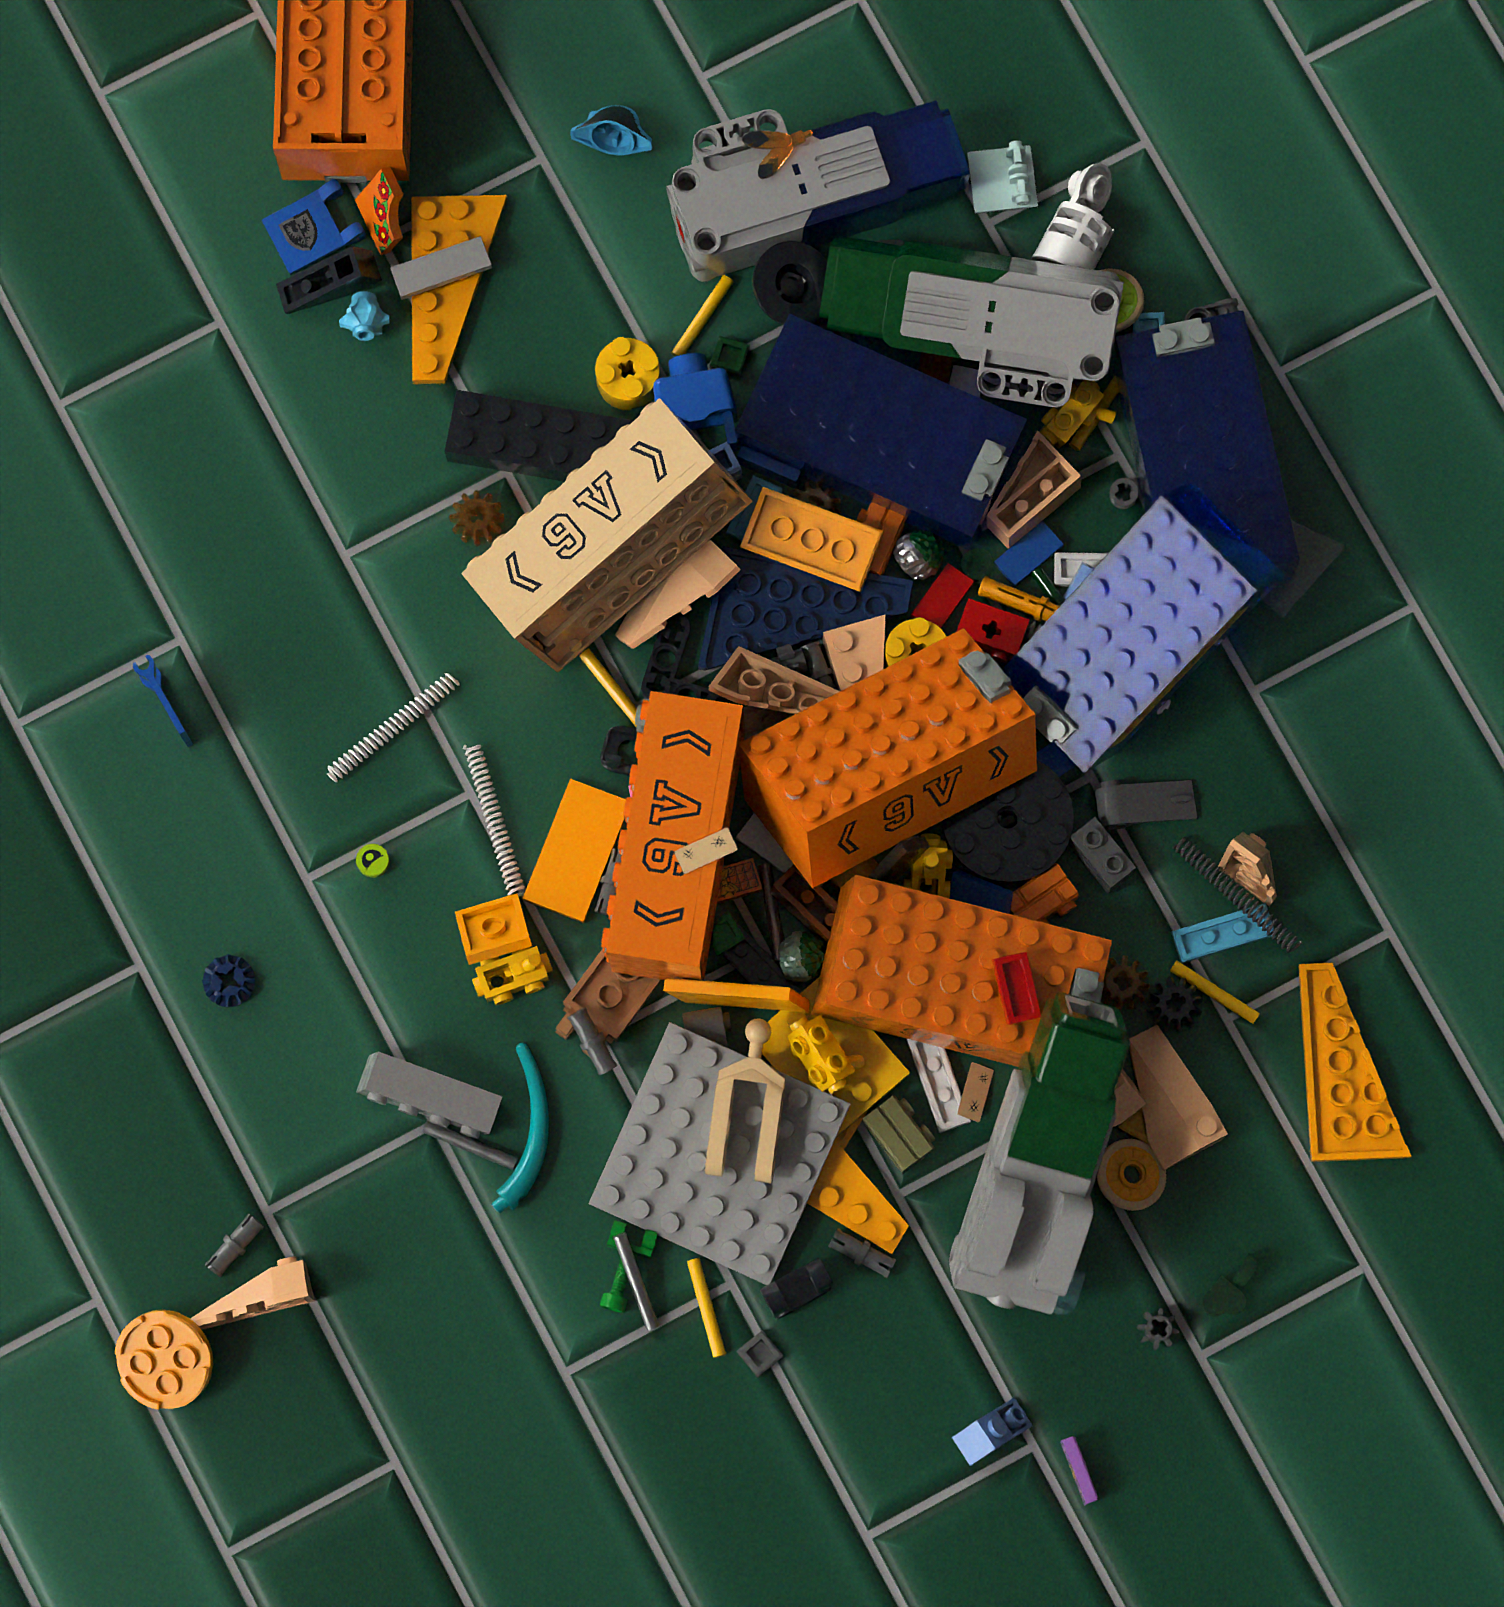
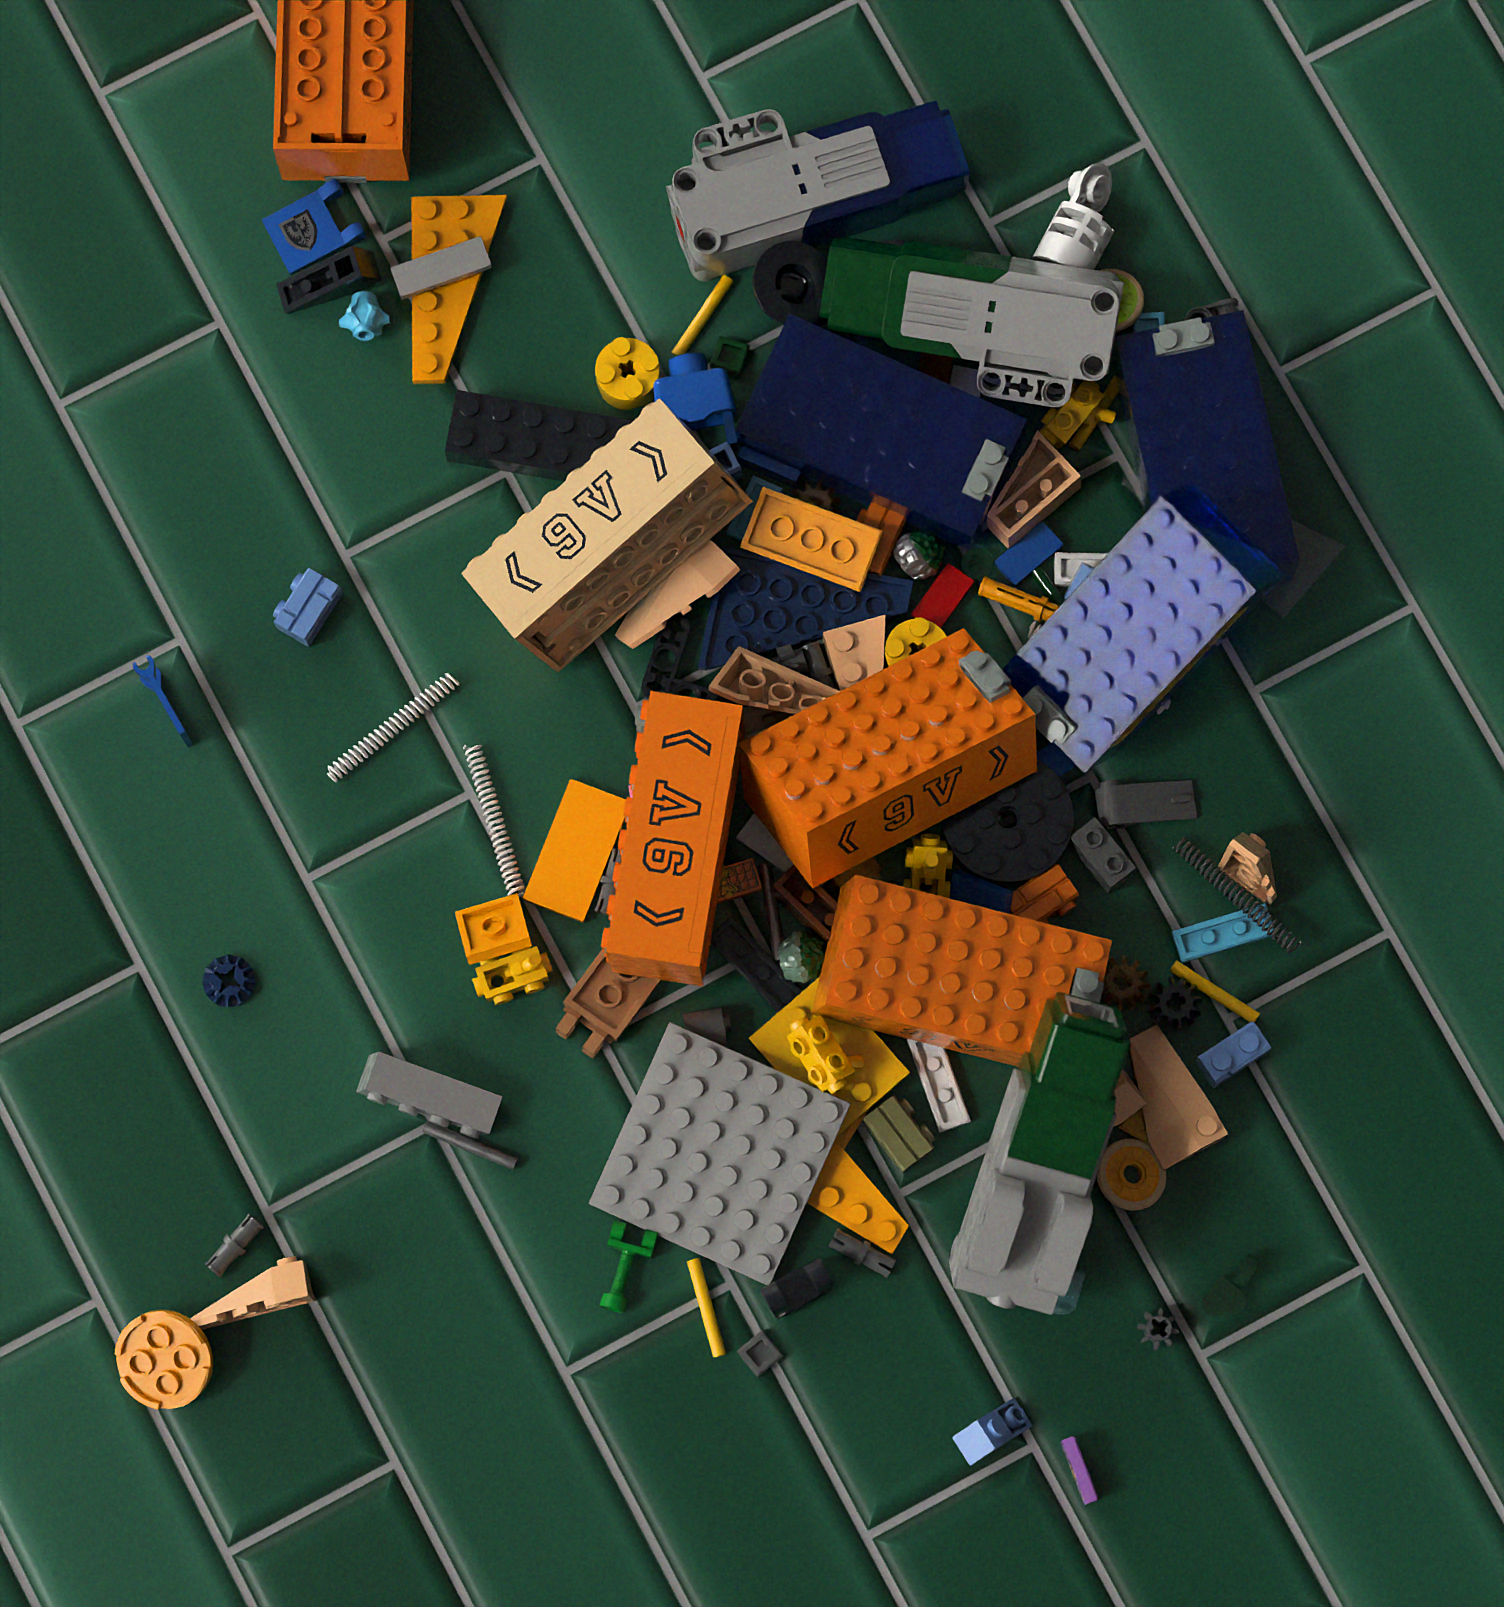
(307, 606): none -> medium blue brick
(372, 860): lime tile -> none
(379, 209): orange tile -> none
(479, 528): clear orange gear -> none
(530, 1164): teal animal -> none
(592, 1041): dark grey pin -> none
(609, 684): yellow bar -> none
(609, 756): black piece -> none
(613, 131): dark azure hat -> none
(636, 1281): flat silver bar -> none
(705, 850): tan sticker -> none
(726, 934): green tile -> none
(736, 995): light orange tile -> none
(754, 1070): tan piece -> none
(781, 147): clear orange piece -> none
(899, 860): clear smoke tile -> none
(975, 1092): tan sticker -> none
(1002, 178): light aqua hinge -> none
(1009, 633): red brick -> none
(1016, 988): red tile -> none
(1133, 496): dark grey bush -> none
(1233, 1054): none -> medium blue brick
(1343, 1090): light orange wing -> none

